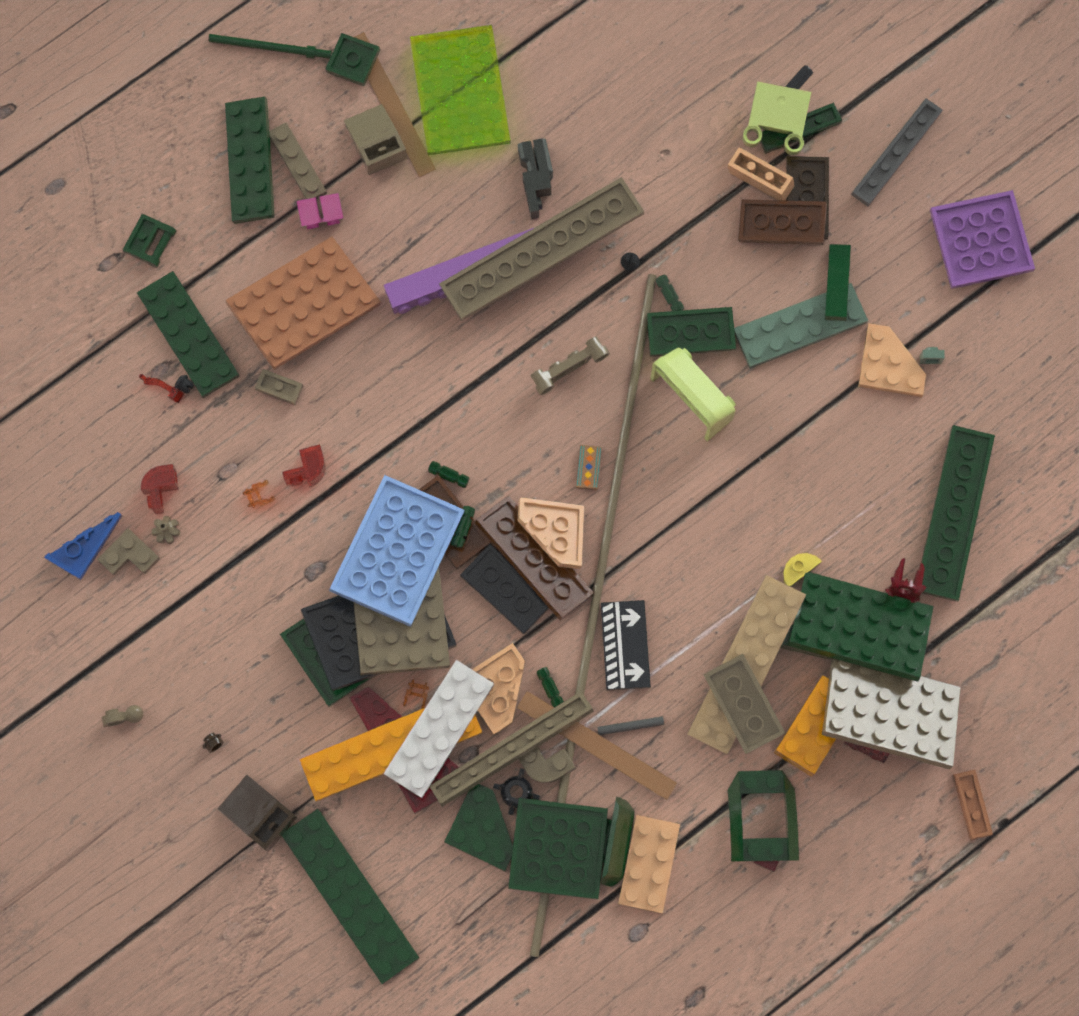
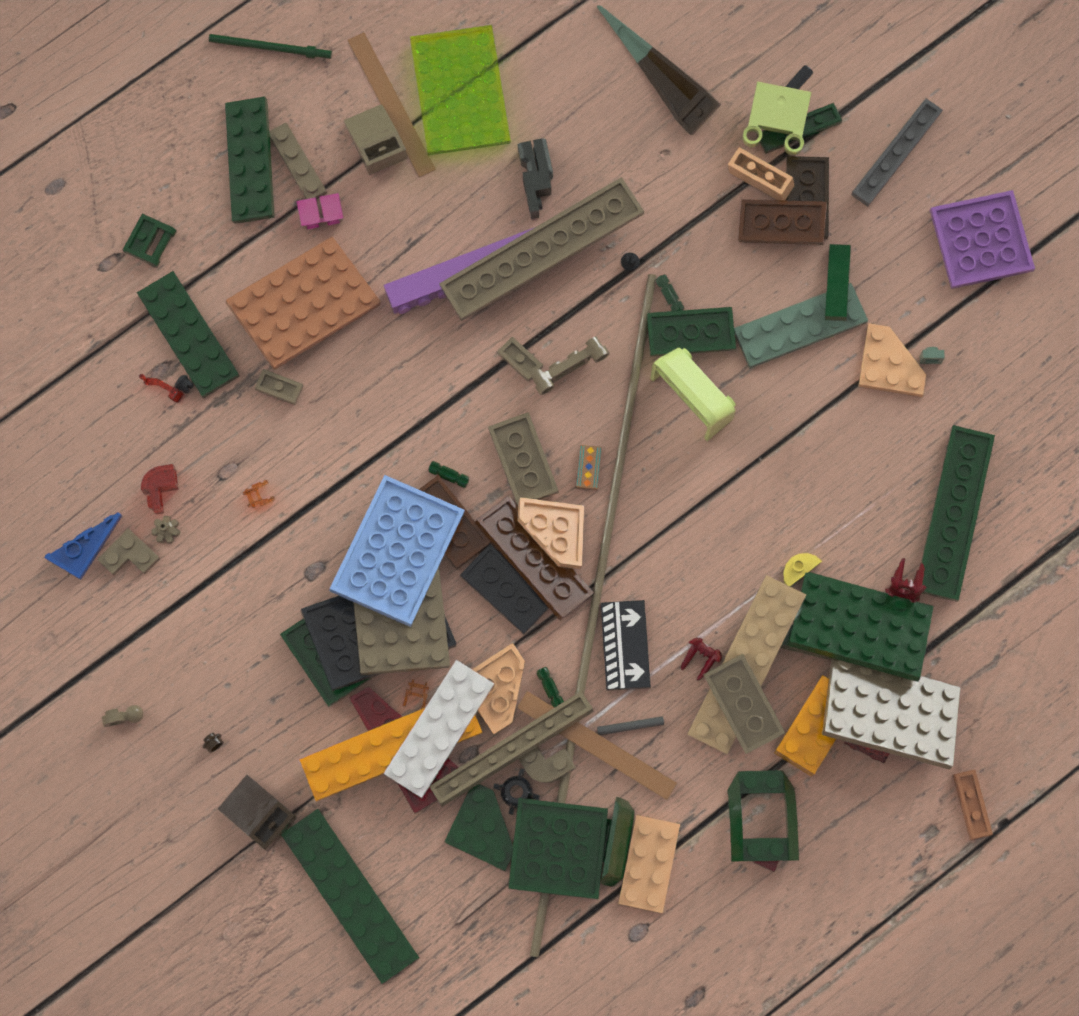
(312, 469): clear red brick -> none
(352, 59): dark green plate -> none
(463, 527): dark green axle -> none
(519, 358): none -> dark tan plate
(523, 458): none -> dark tan plate
(684, 96): none -> dark brown plate
(698, 645): none -> dark red piece

